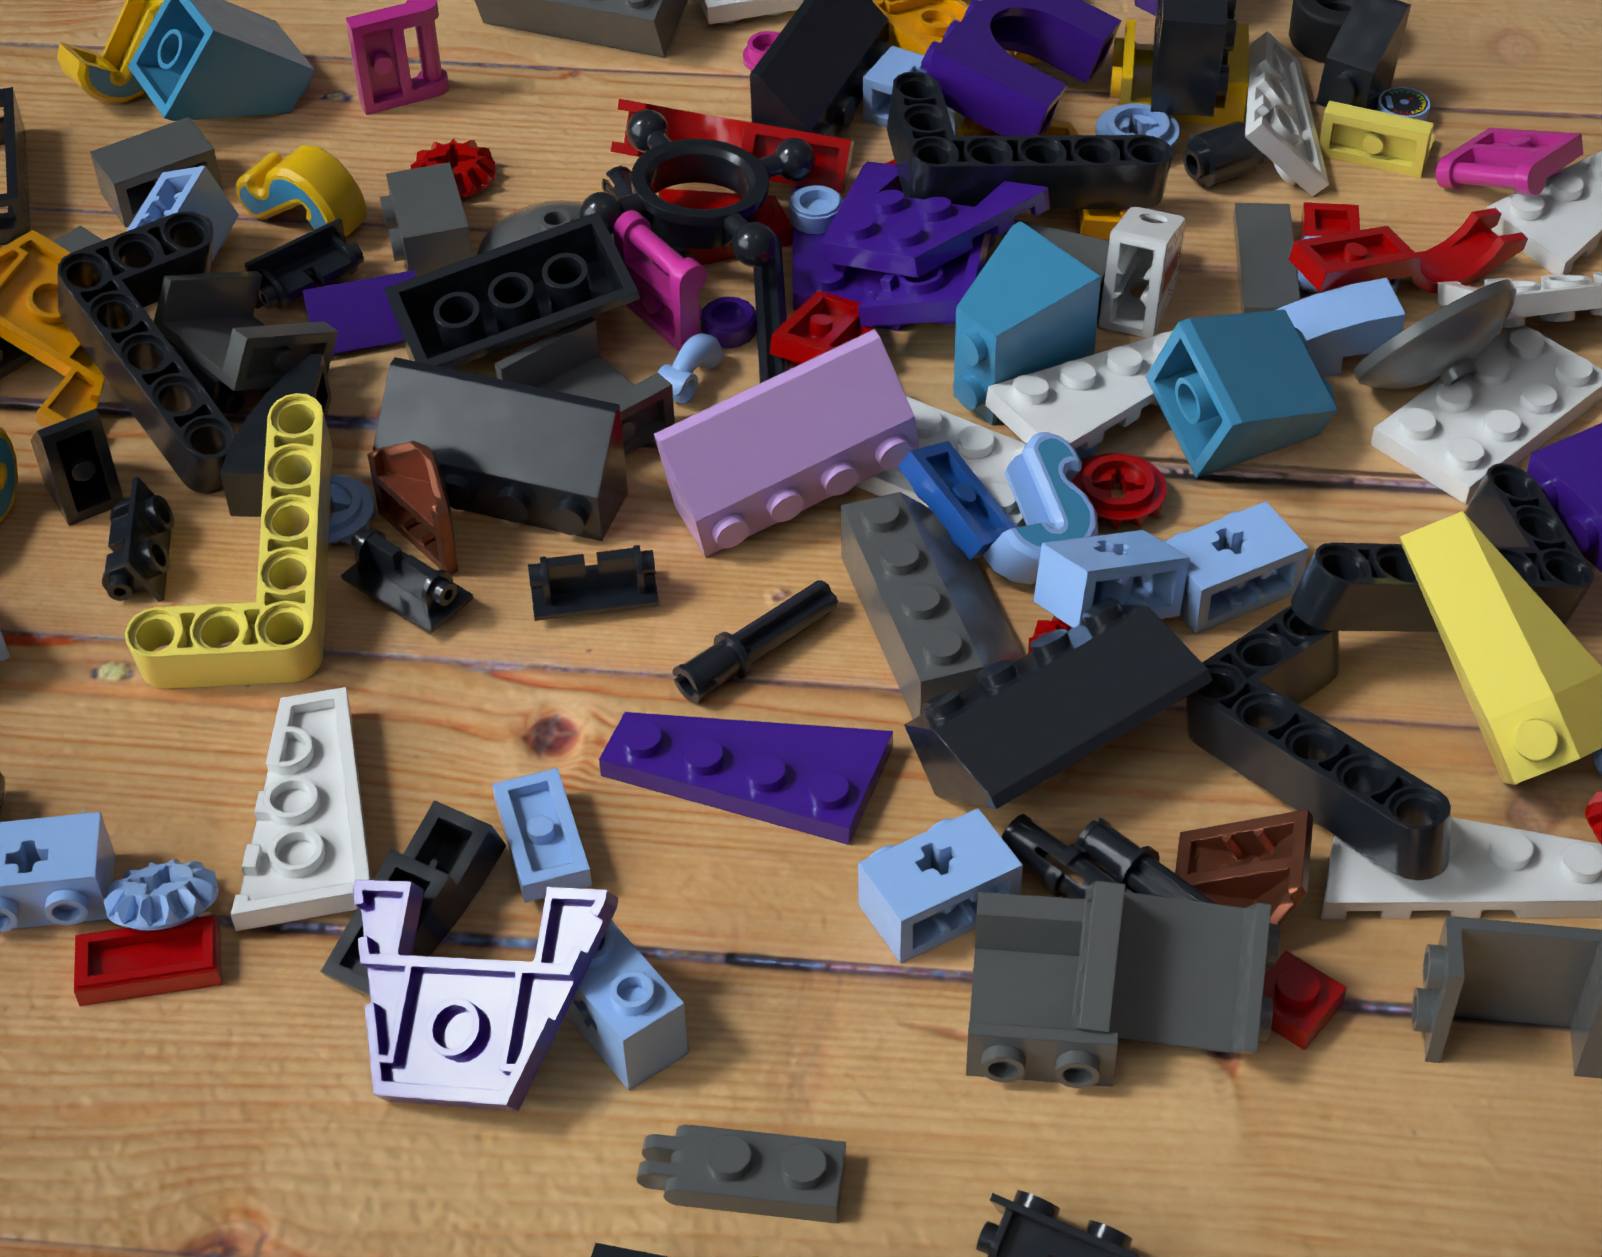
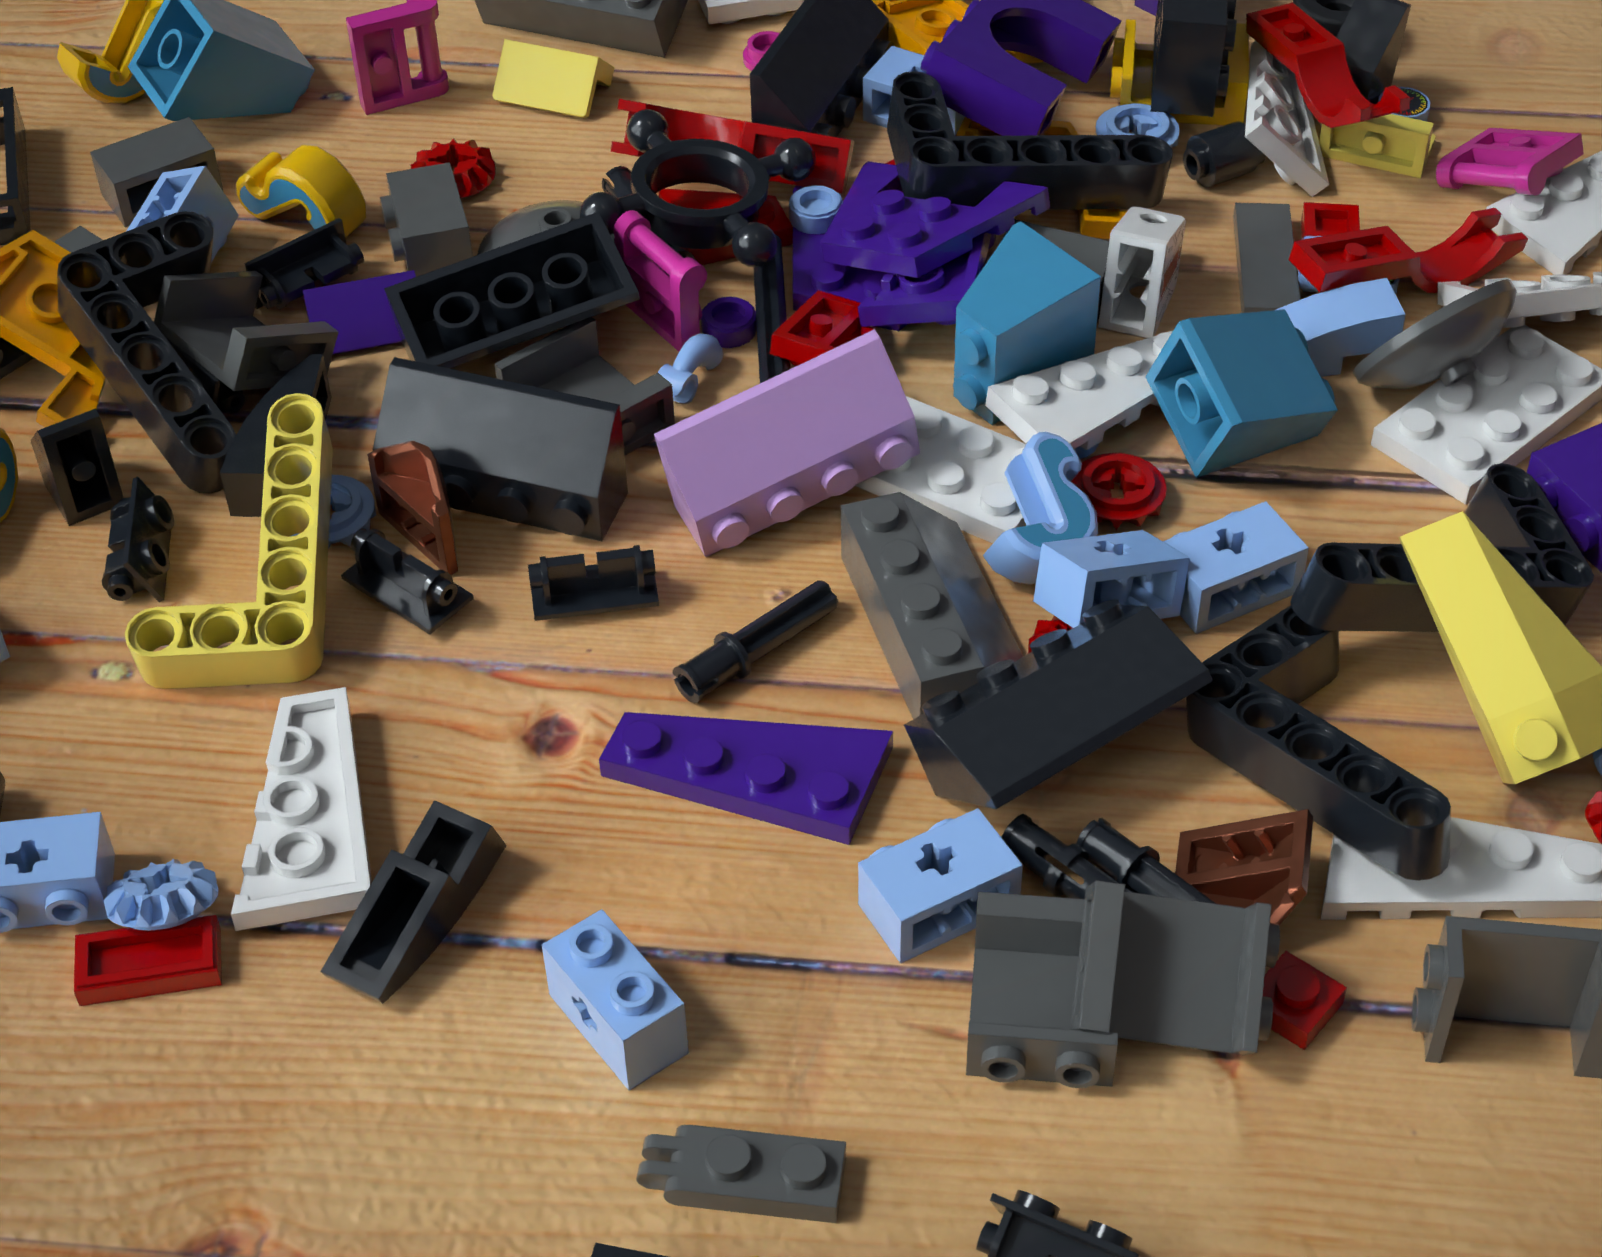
(463, 1025): wing -> none
(541, 834): light blue plate -> none
(549, 78): none -> light yellow panel
(956, 497): blue plate -> none
(1319, 66): none -> red piece

